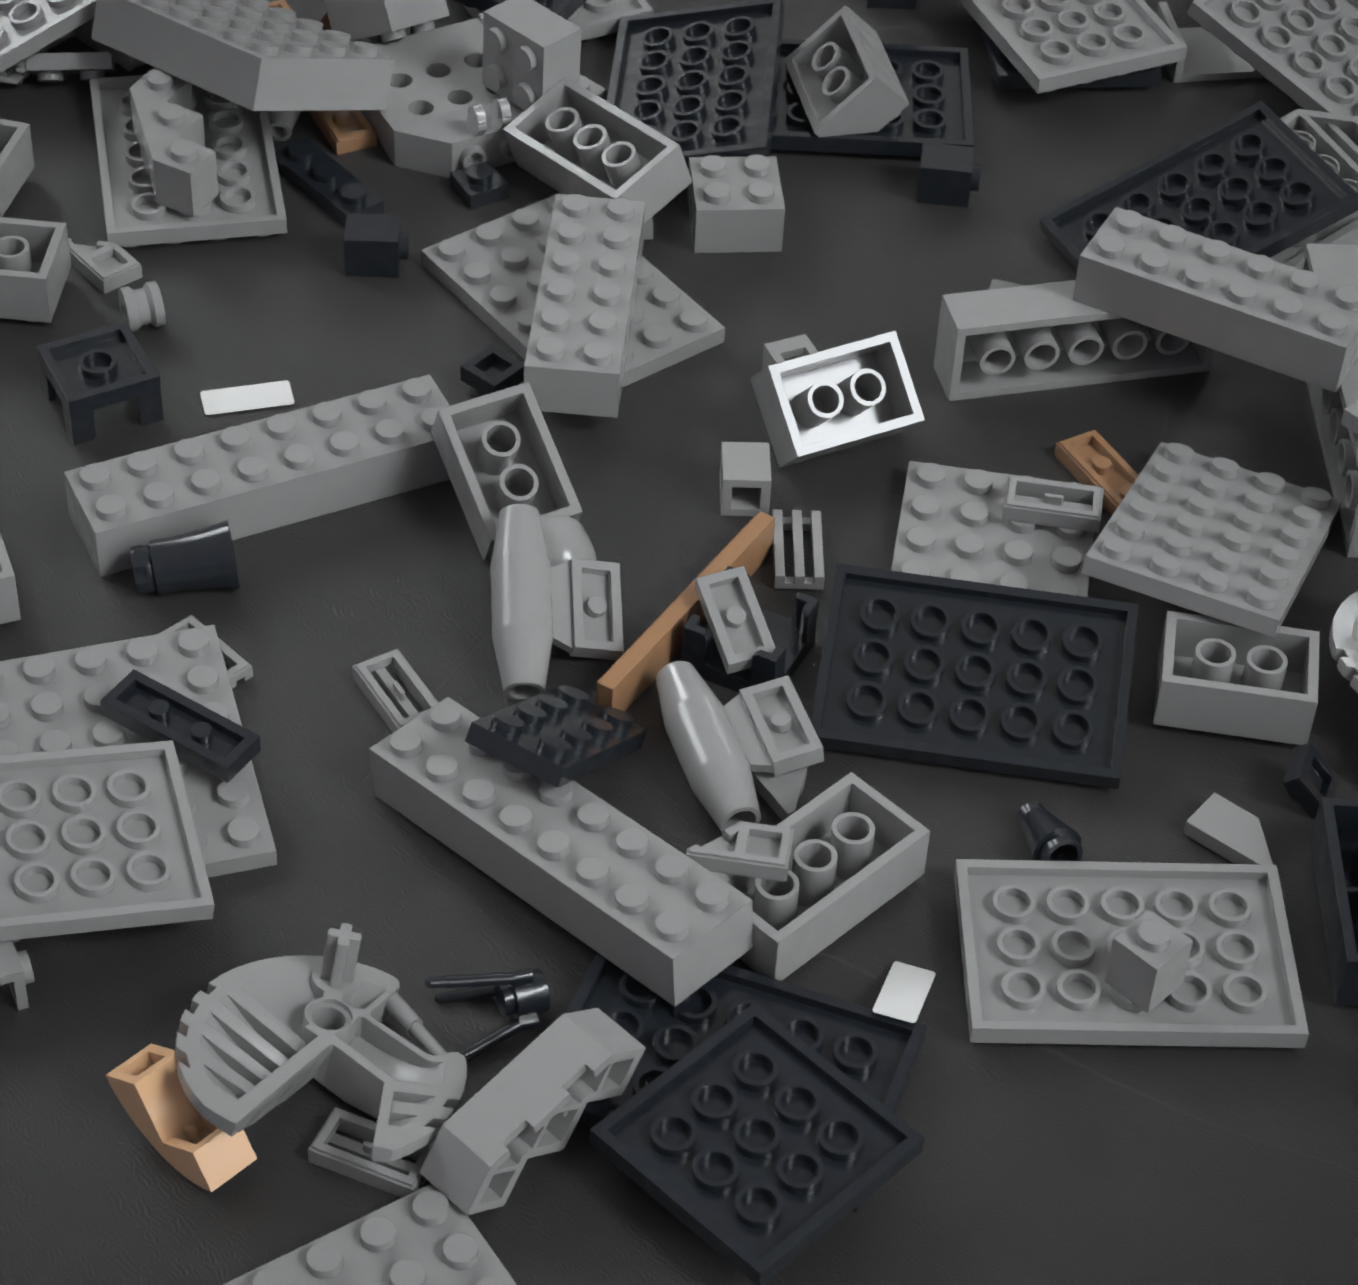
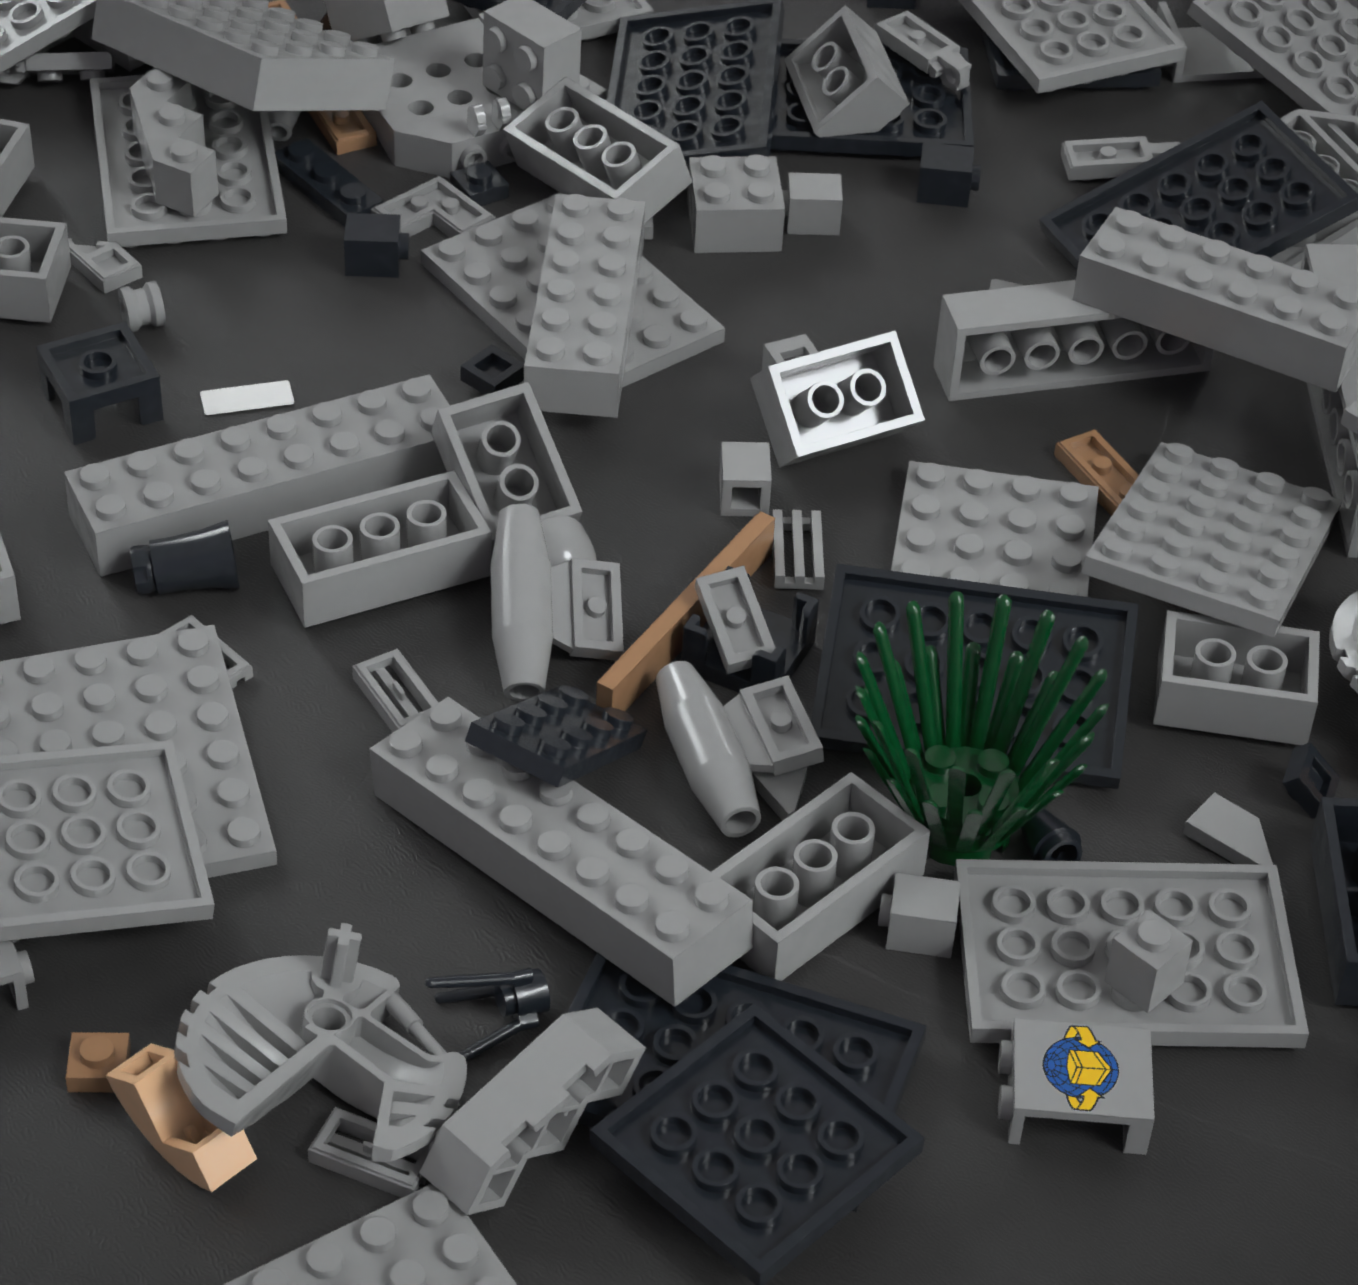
(93, 1057): none -> medium nougat plate
(166, 715): black plate -> none
(379, 548): none -> light grey brick
(437, 205): none -> light grey tile
(748, 851): light grey tile -> none
(813, 203): none -> light grey brick
(904, 992): white sticker -> none
(921, 915): none -> light grey brick
(925, 48): none -> light grey hinge
(966, 780): none -> dark green plant
(1053, 503): light grey tile -> none
(1078, 1076): none -> light grey panel
(1108, 156): none -> light grey hinge

